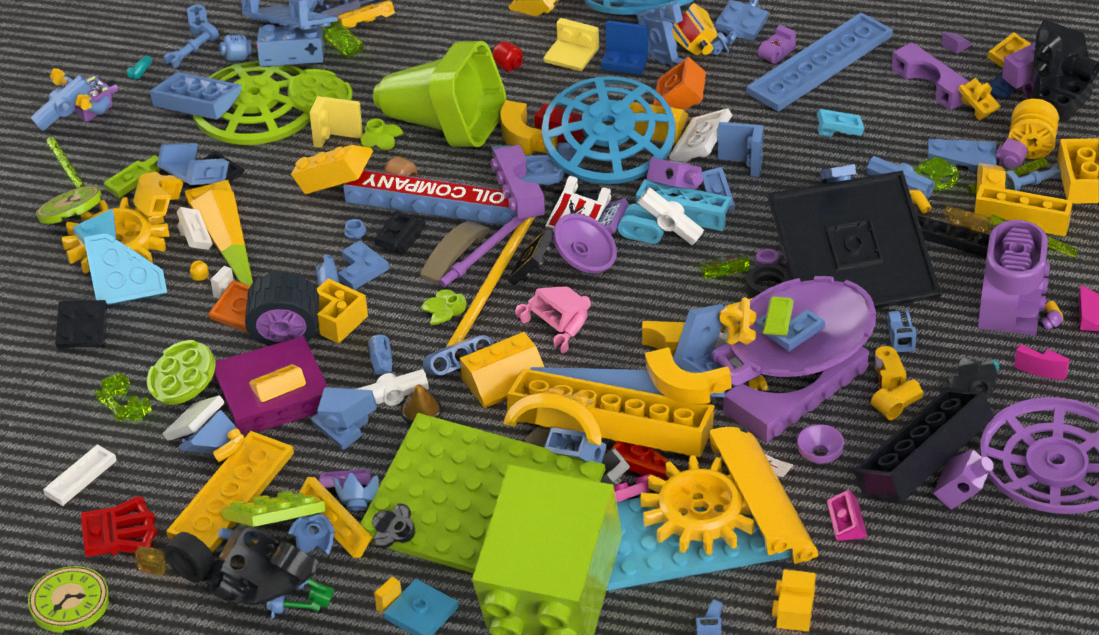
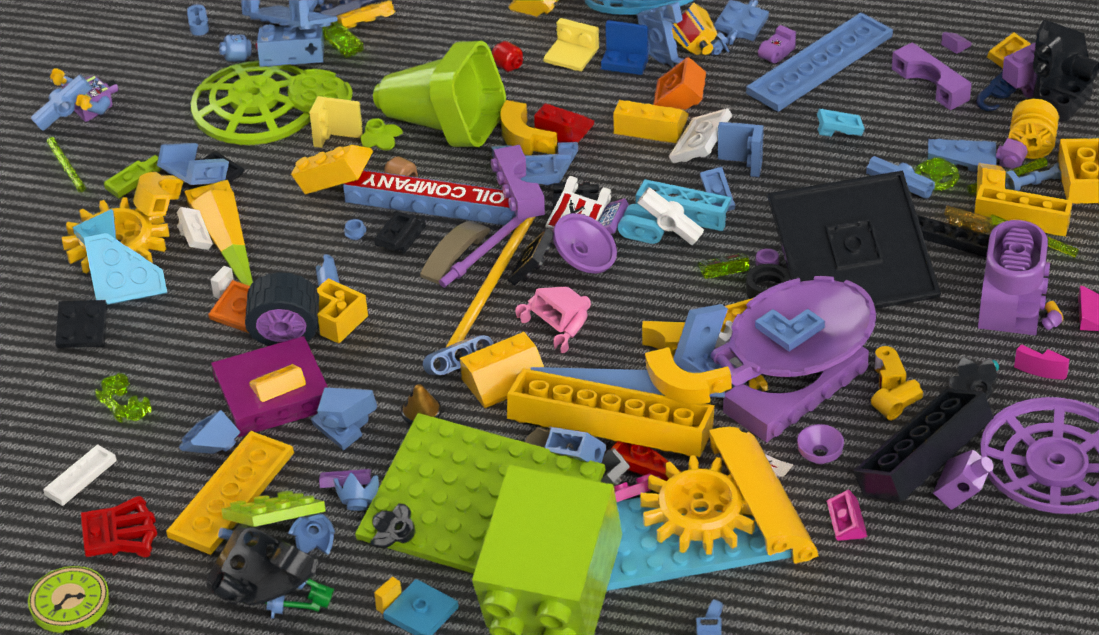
(69, 204): lime tile -> none
(140, 67): teal arm -> none
(151, 560): clear yellow plate -> none
(181, 372): lime tile -> none
(189, 557): black tyre -> none
(193, 418): white tile -> none
(195, 95): medium blue slope -> none
(199, 270): yellow hinge -> none
(208, 32): medium blue piece -> none
(231, 447): yellow arm -> none
(347, 528): yellow plate -> none
(364, 265): medium blue plate -> none
(380, 354): medium blue hinge -> none
(393, 389): white piece -> none
(444, 306): lime plate -> none
(559, 412): yellow piece -> none
(605, 135): dark azure dish -> none
(684, 174): medium lavender torso -> none
(739, 332): yellow hips -> none
(778, 316): lime tile -> none
(795, 600): yellow brick -> none
(838, 173): medium blue plate -> none
(901, 328): medium blue leg -> none
(921, 201): yellow arm -> none
(972, 92): yellow hips -> none

